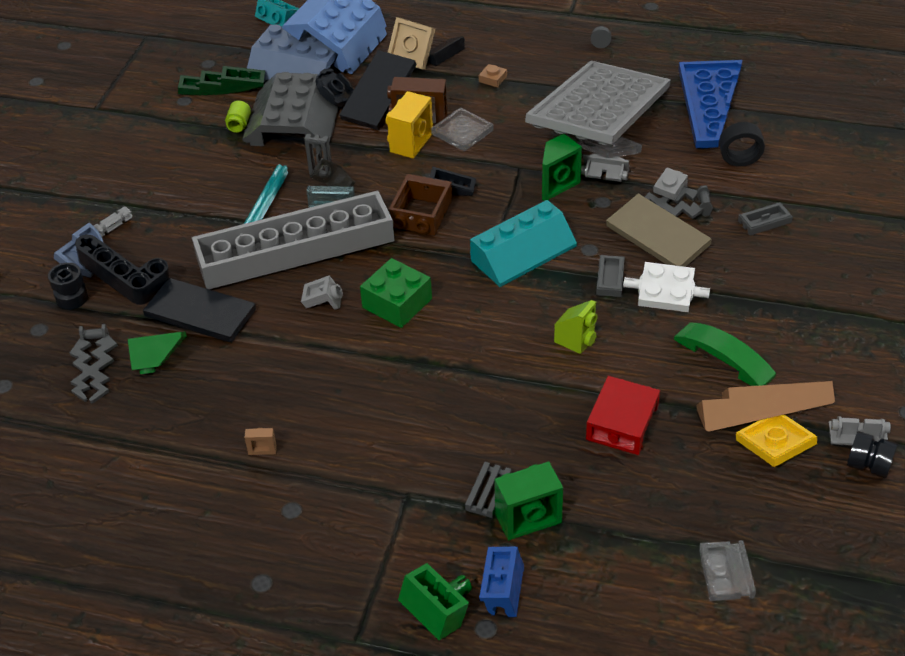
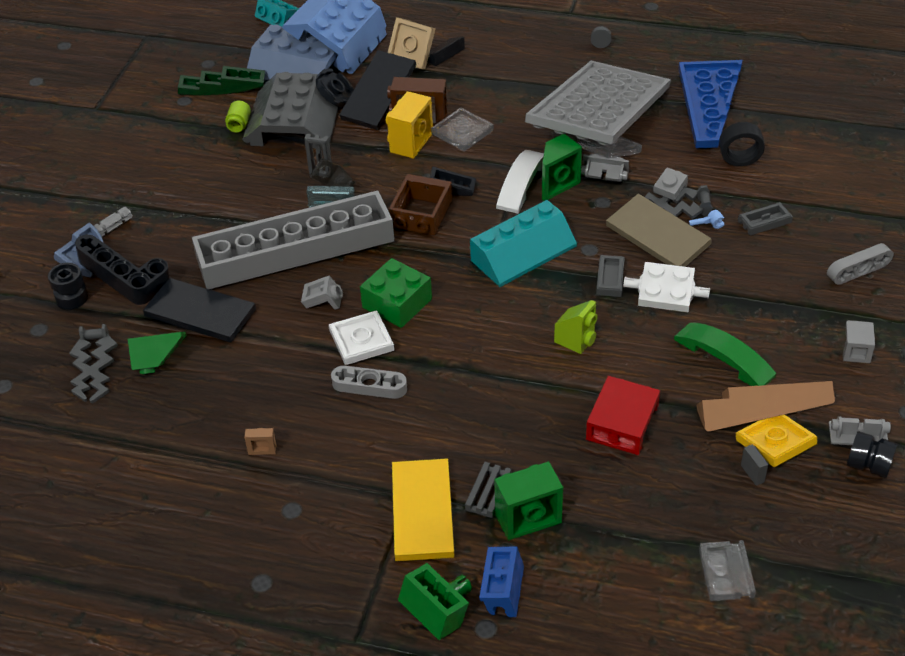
(268, 194): teal axle -> none
(350, 385): none -> light grey beam
(361, 337): none -> white plate
(422, 510): none -> yellow tile
(493, 75): medium nougat plate -> none
(518, 180): none -> white slope
(714, 217): none -> light blue hand
(754, 464): none -> dark grey tile
(859, 342): none -> light grey panel
(860, 263): none -> light grey beam

